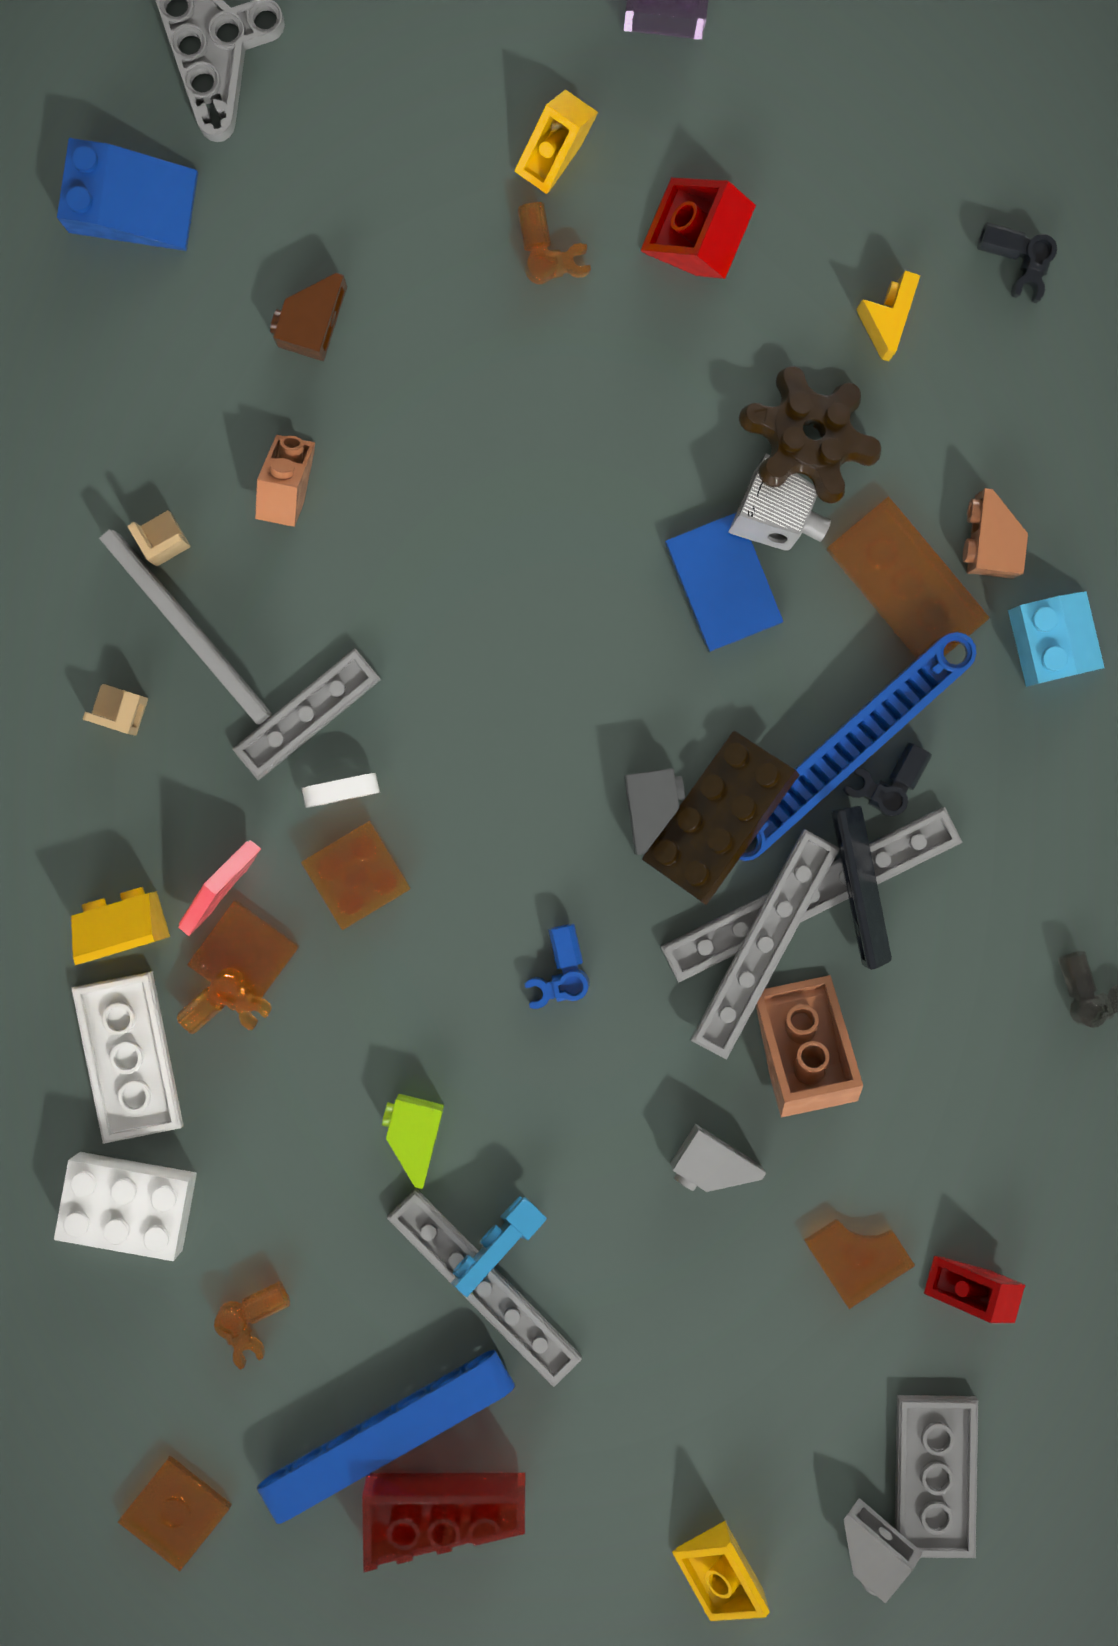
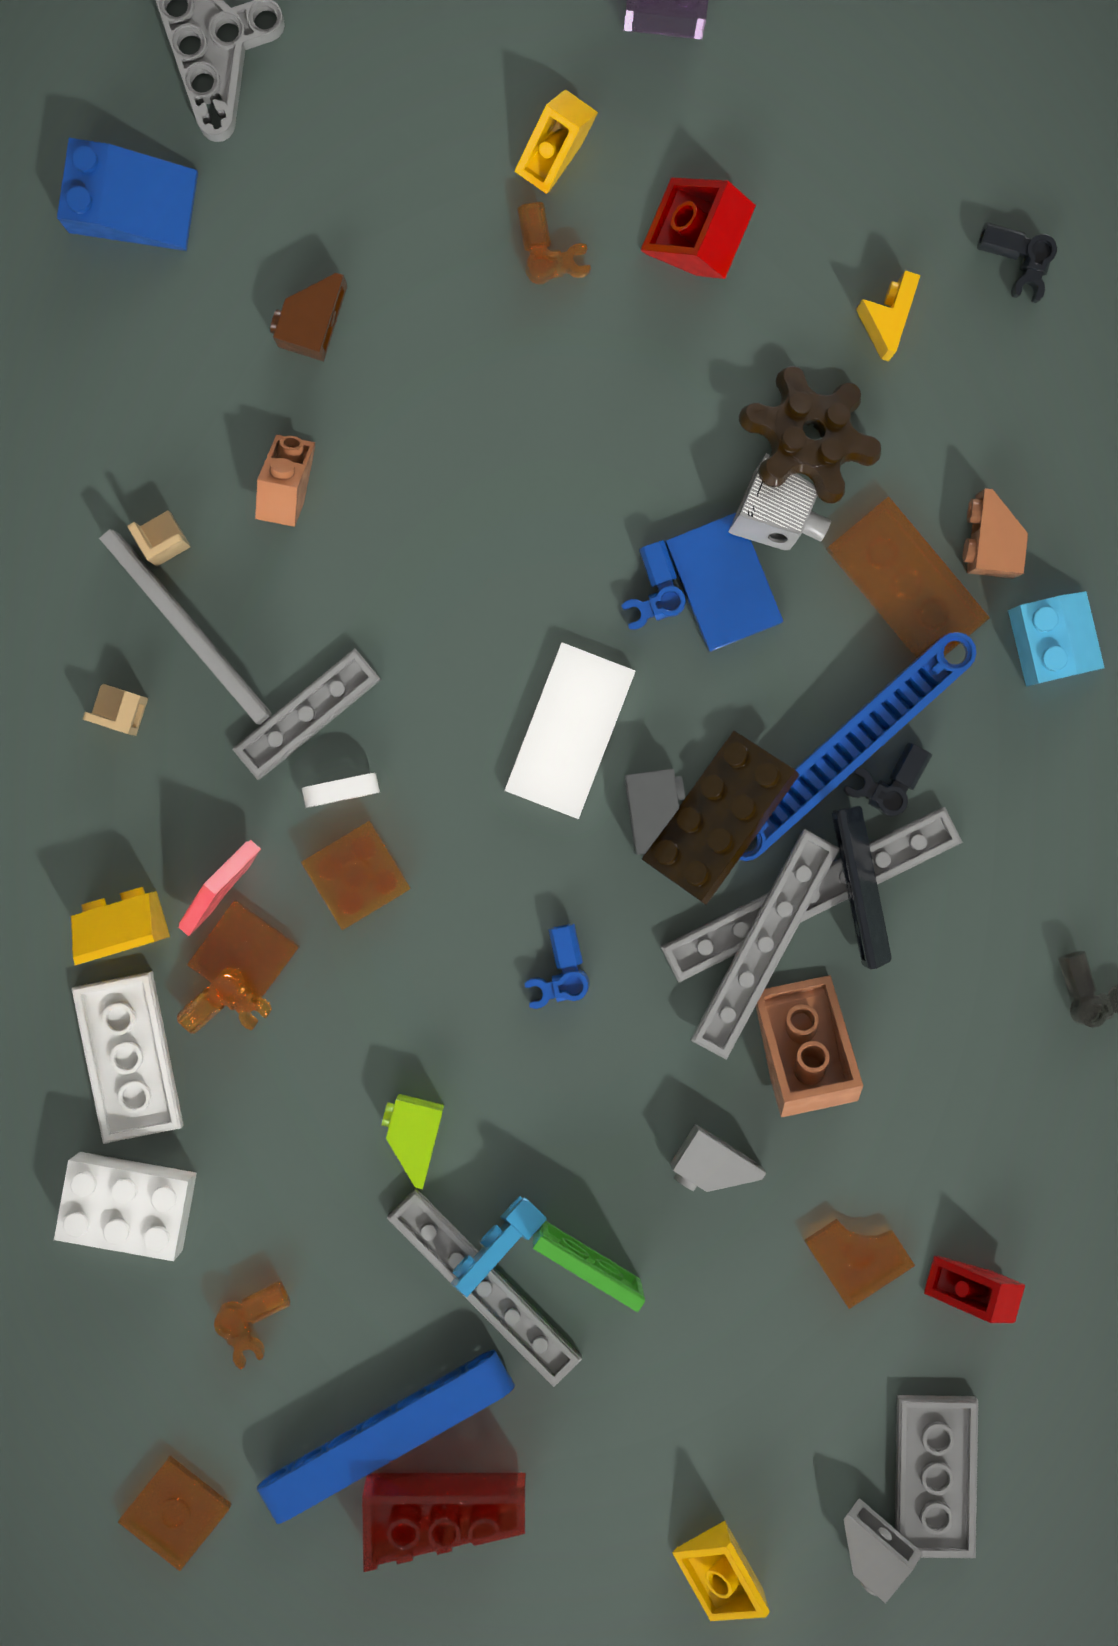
(570, 730): none -> white tile
(589, 1265): none -> bright green tile
(669, 599): none -> blue bar

